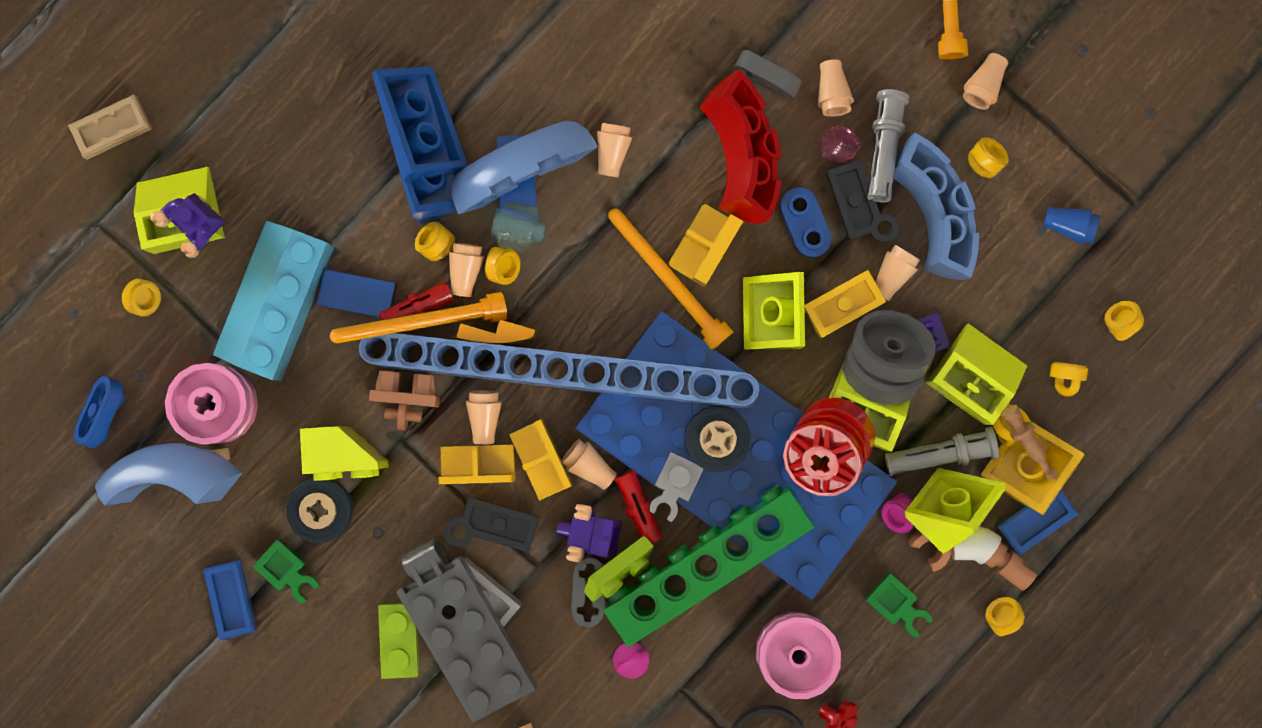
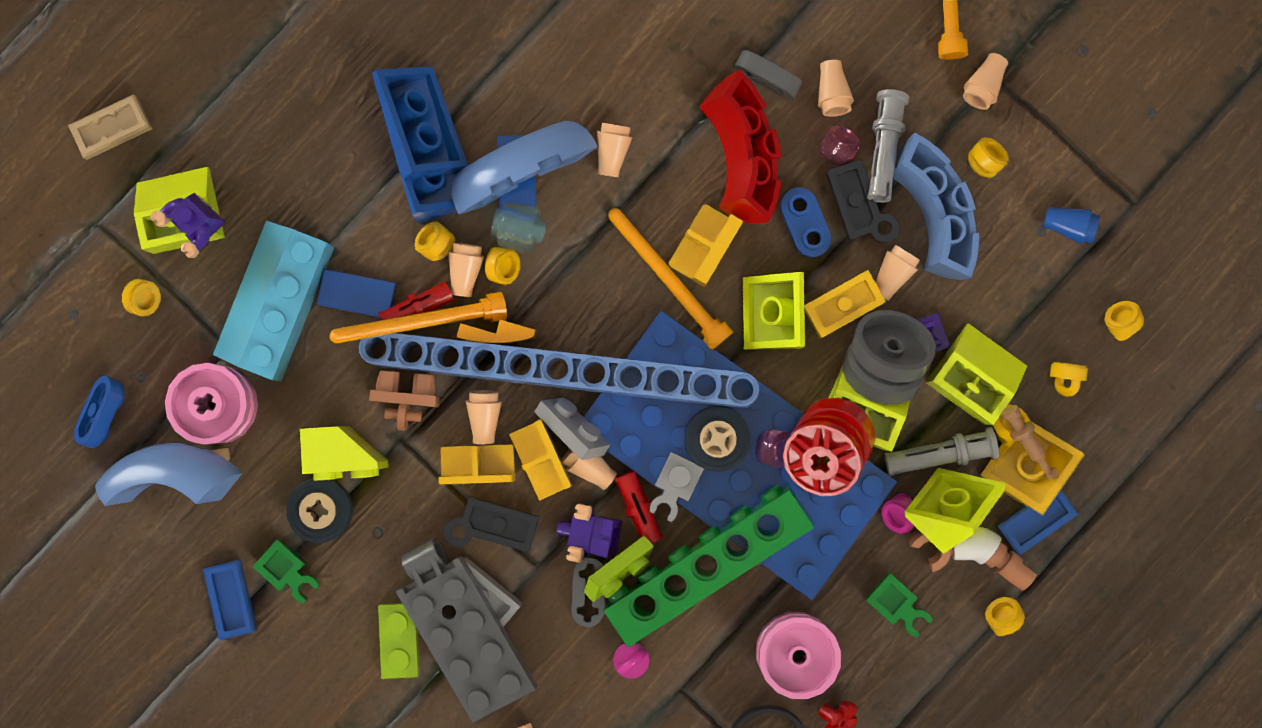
(572, 428): none -> light grey plate
(771, 447): none -> clear pink tile

